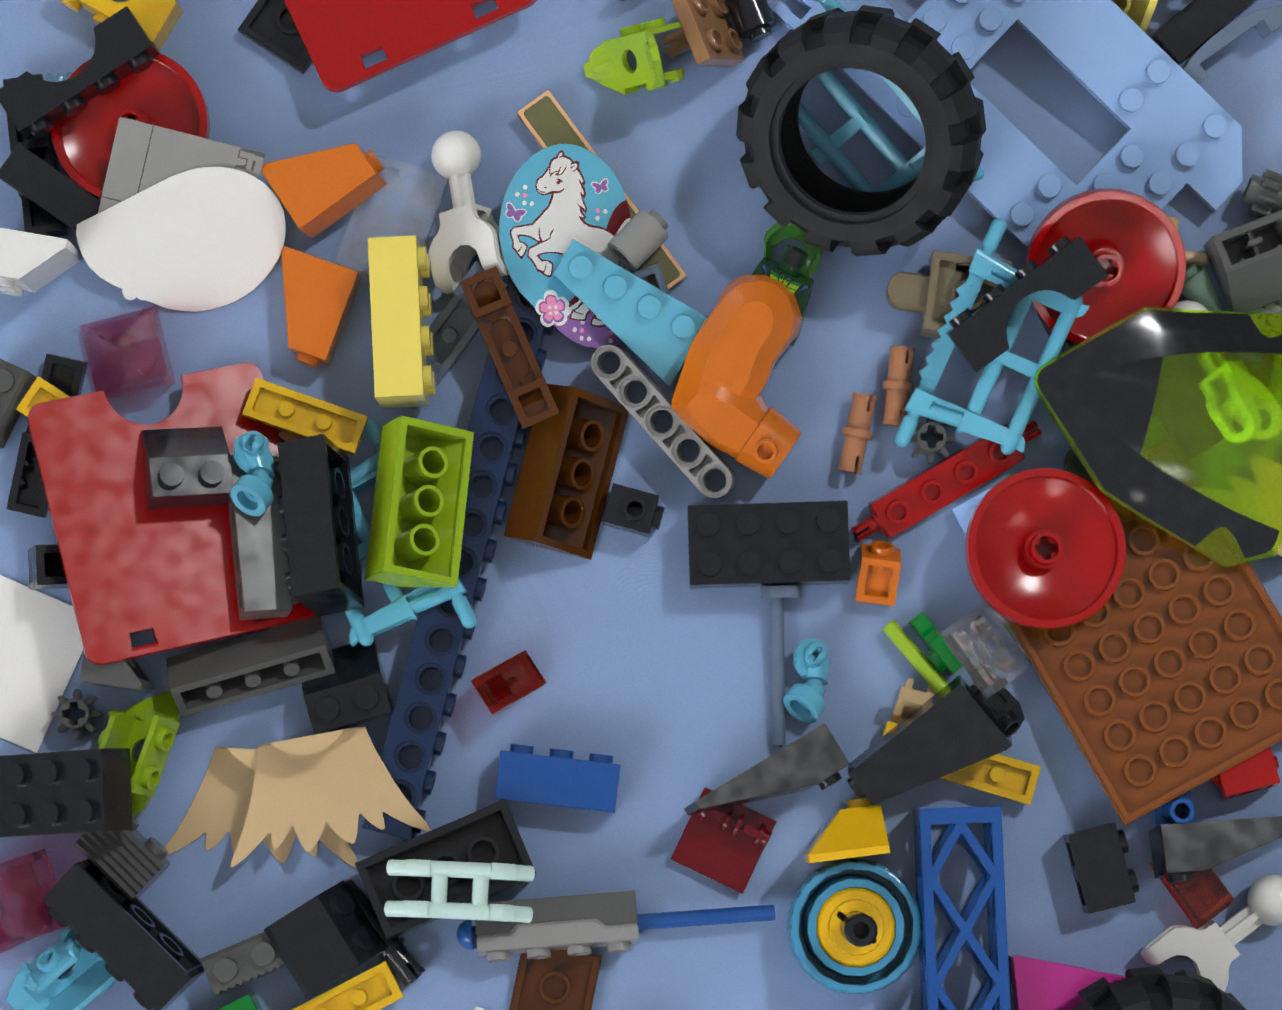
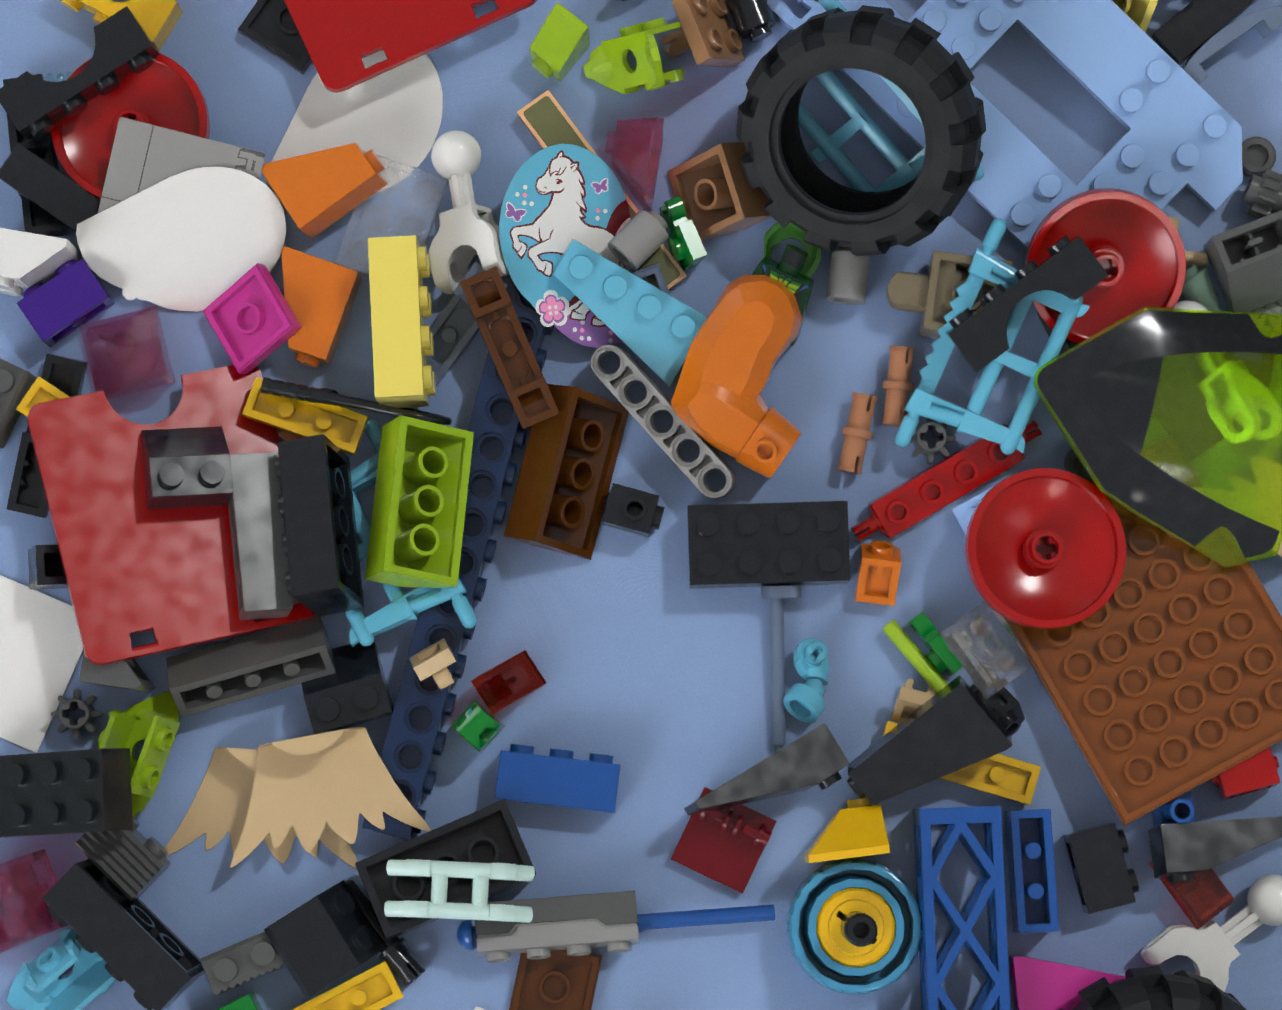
(64, 302): none -> dark purple brick
(252, 319): none -> dark pink tile
(253, 491): medium azure arm -> none
(331, 397): none -> black piece
(390, 114): none -> white sticker
(434, 662): none -> tan tile
(477, 726): none -> green leg
(559, 43): none -> lime slope
(637, 155): none -> clear pink slope
(684, 239): none -> green plate
(718, 192): none -> medium nougat slope
(847, 277): none -> light grey brick
(1031, 871): none -> blue brick
(1257, 156): none -> dark grey tile

